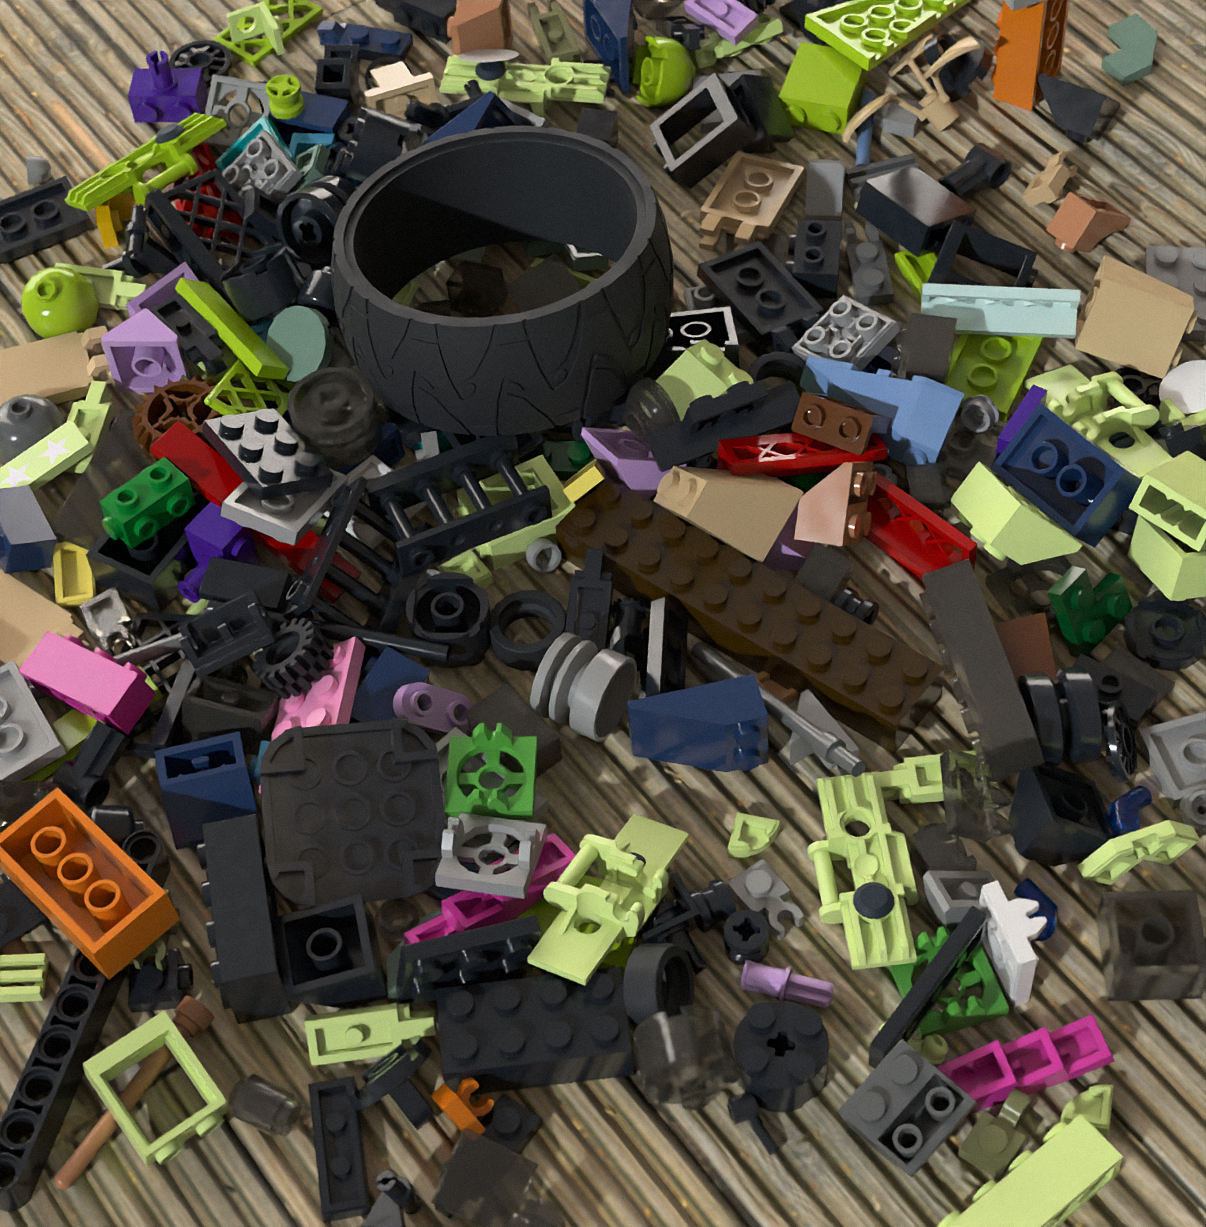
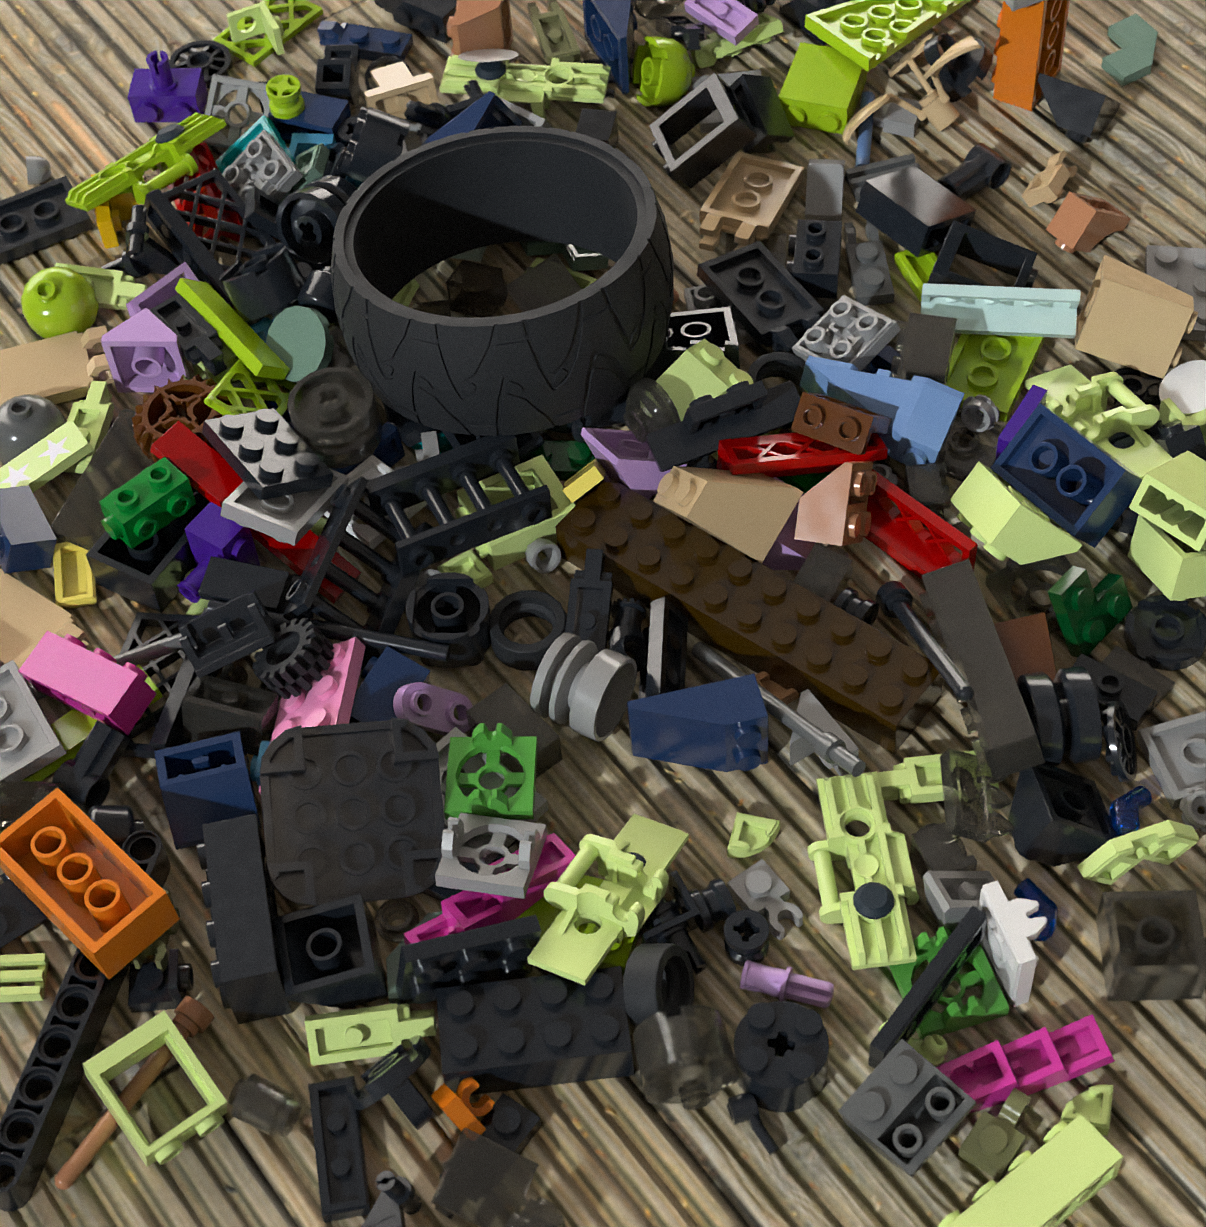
(107, 619): clear smoke plate -> none
(897, 603): none -> black piece

